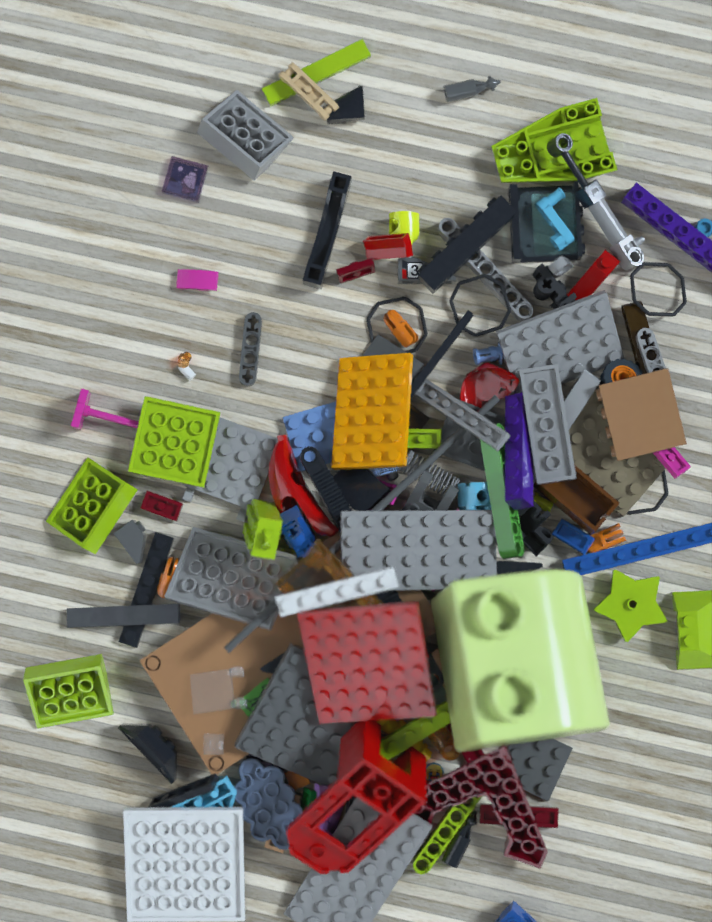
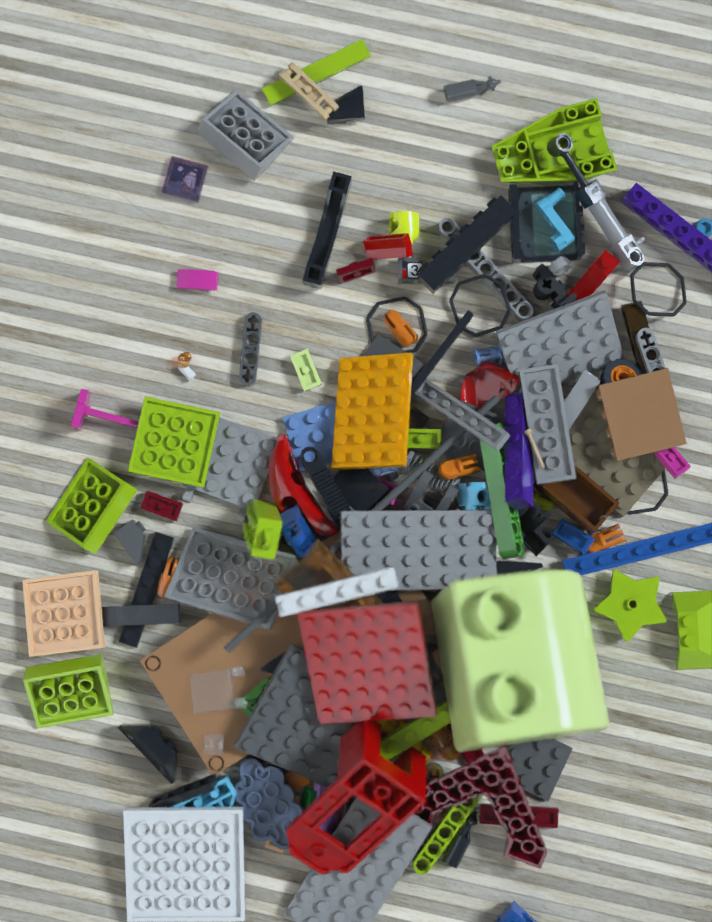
(63, 613): none -> light nougat plate
(306, 370): none -> yellowish green plate
(459, 467): none -> orange arm
(528, 432): none -> tan piece

